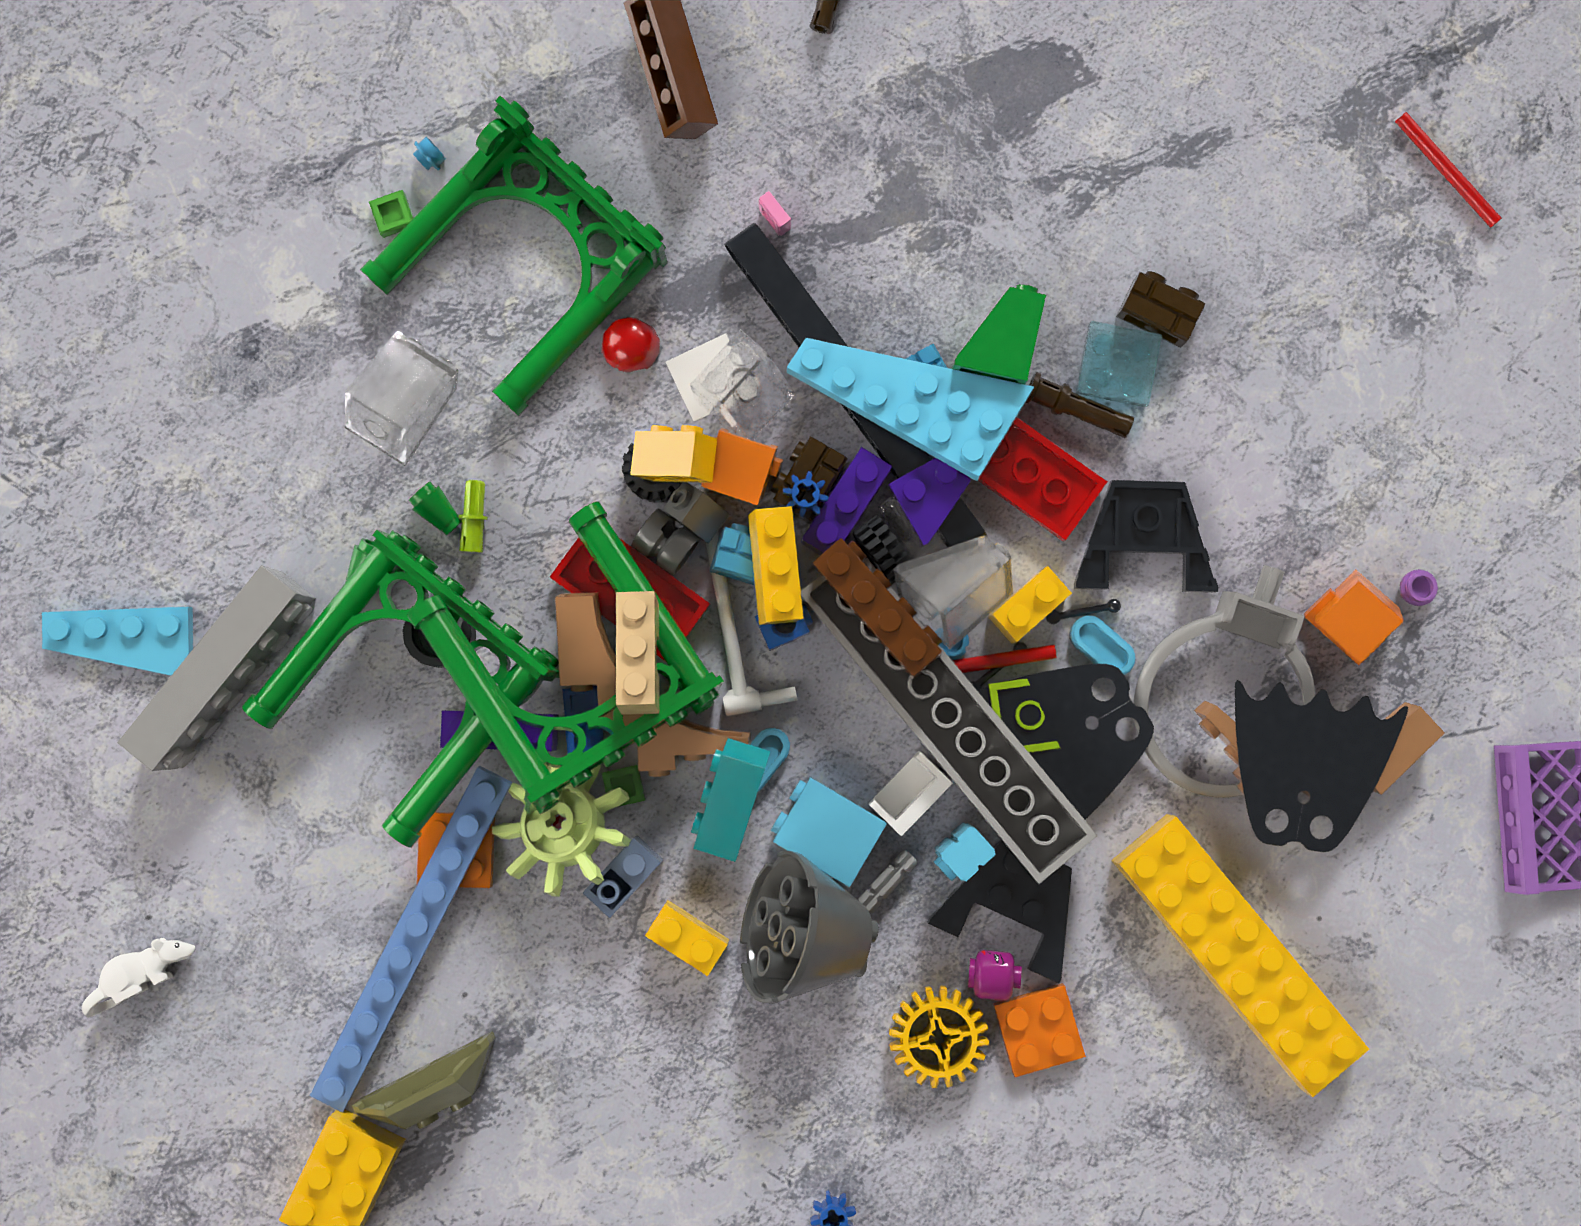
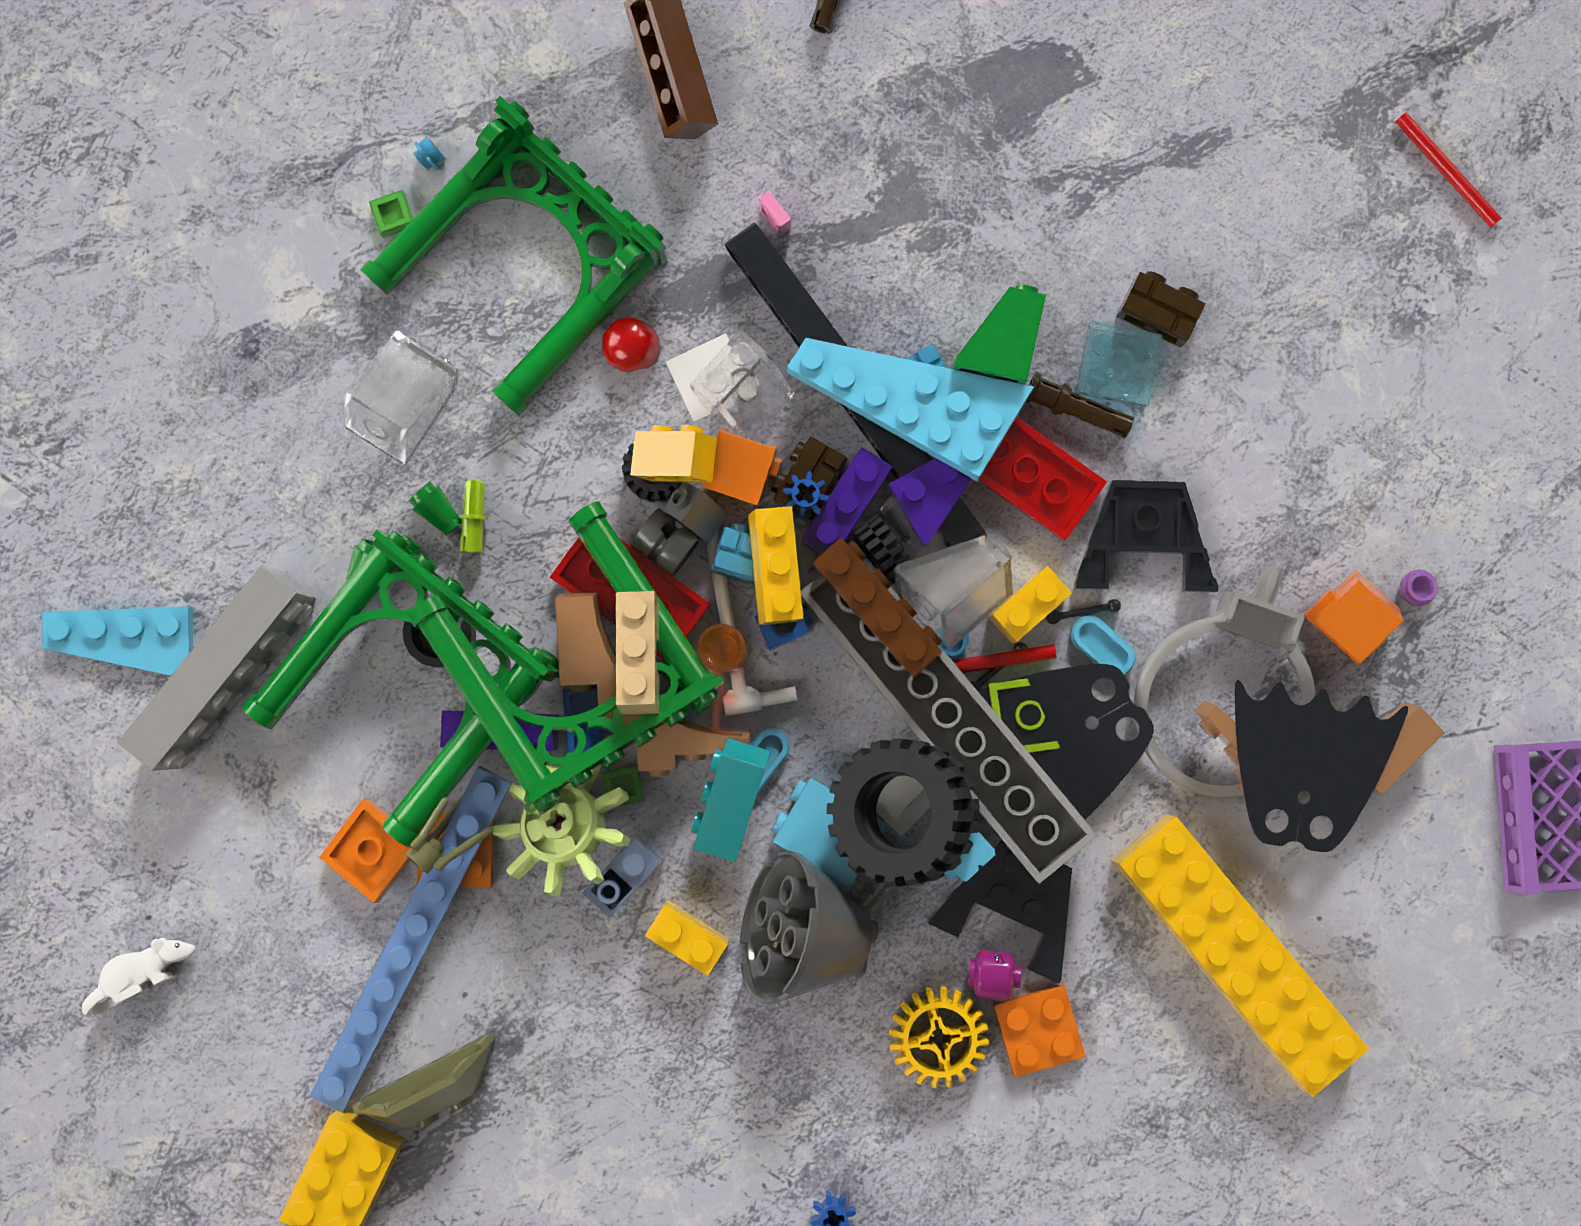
(366, 852): none -> orange plate
(427, 850): none -> olive plant
(723, 648): none -> clear orange wheel
(856, 817): none -> black tyre

